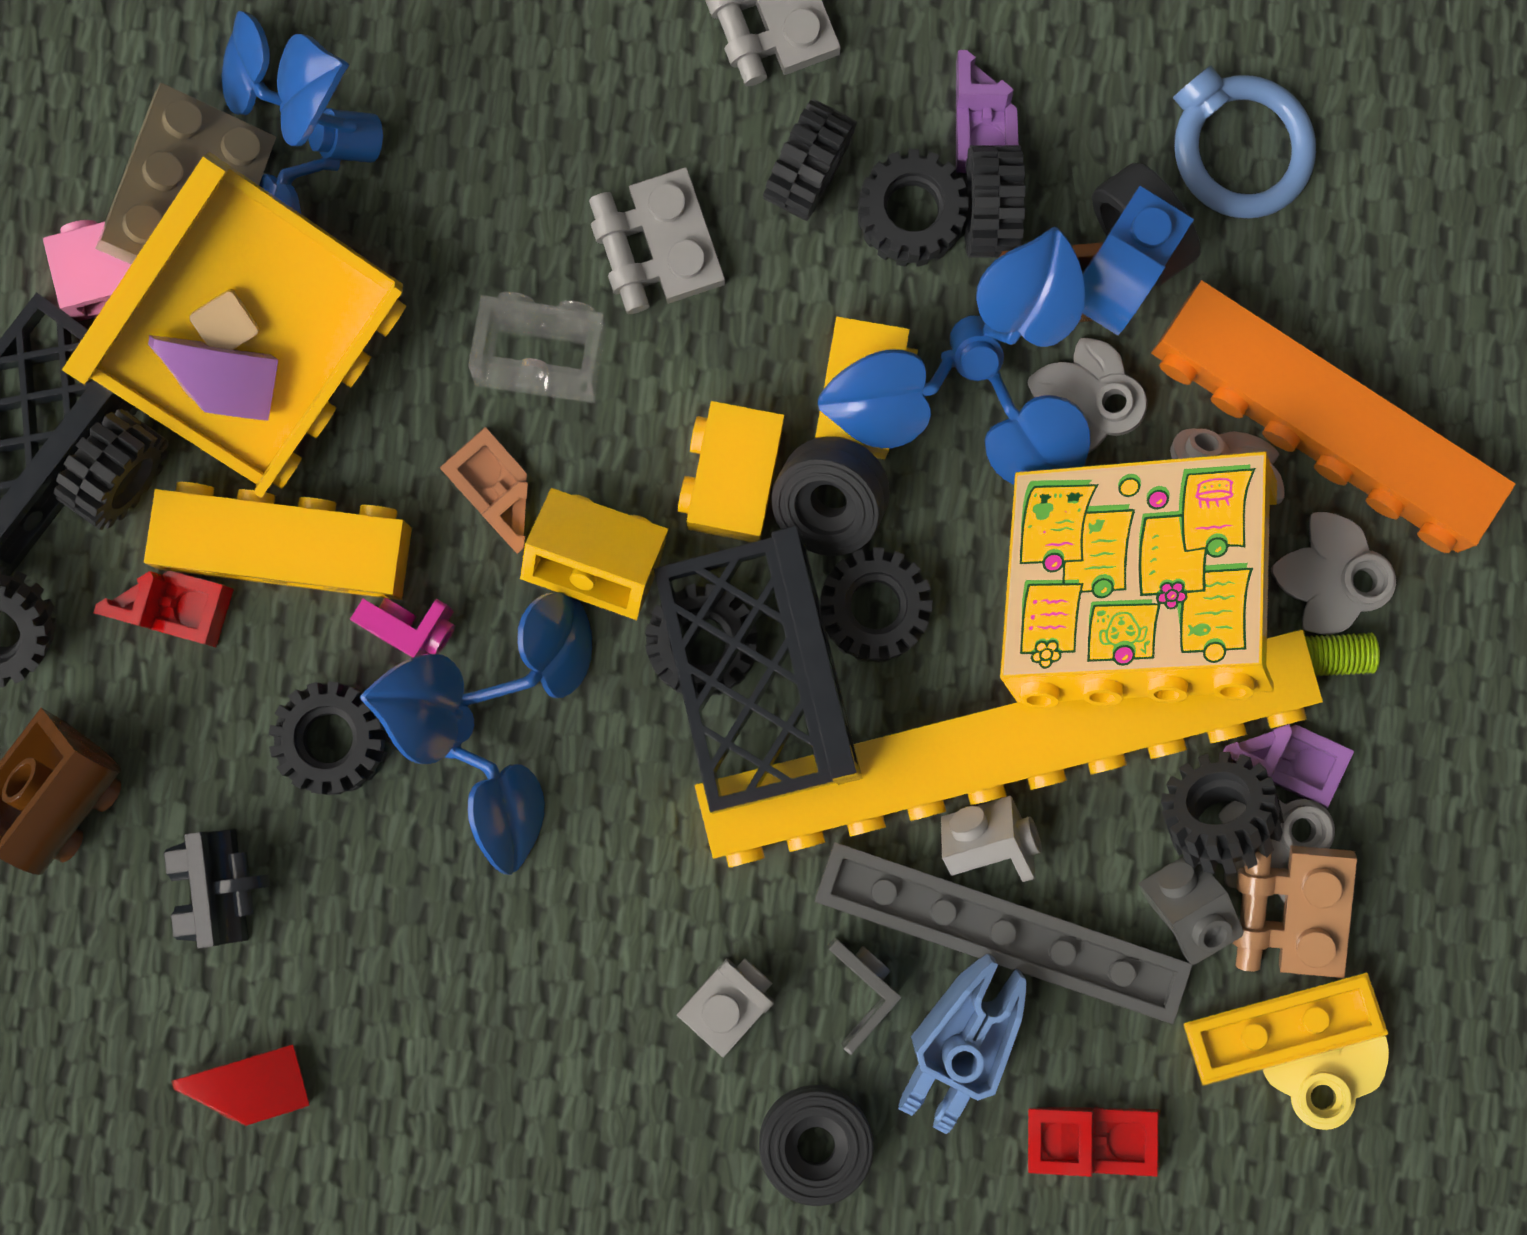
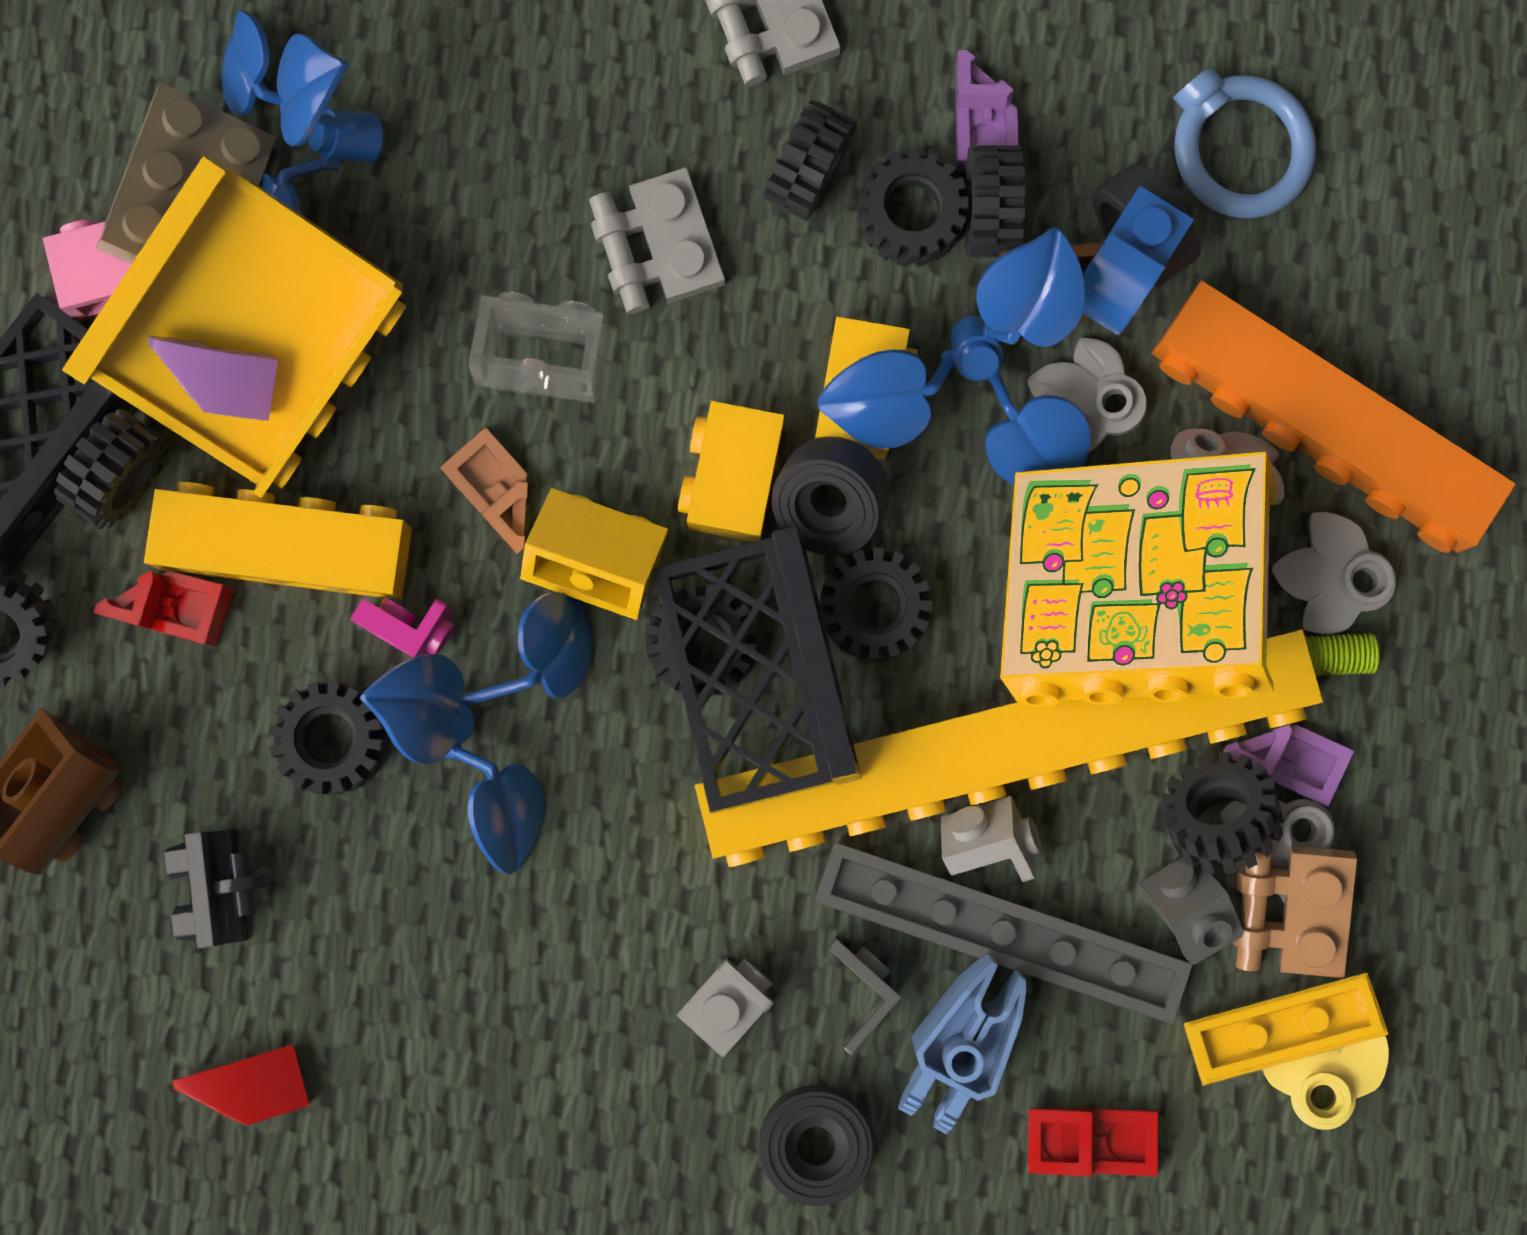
(224, 321): tan piece -> none

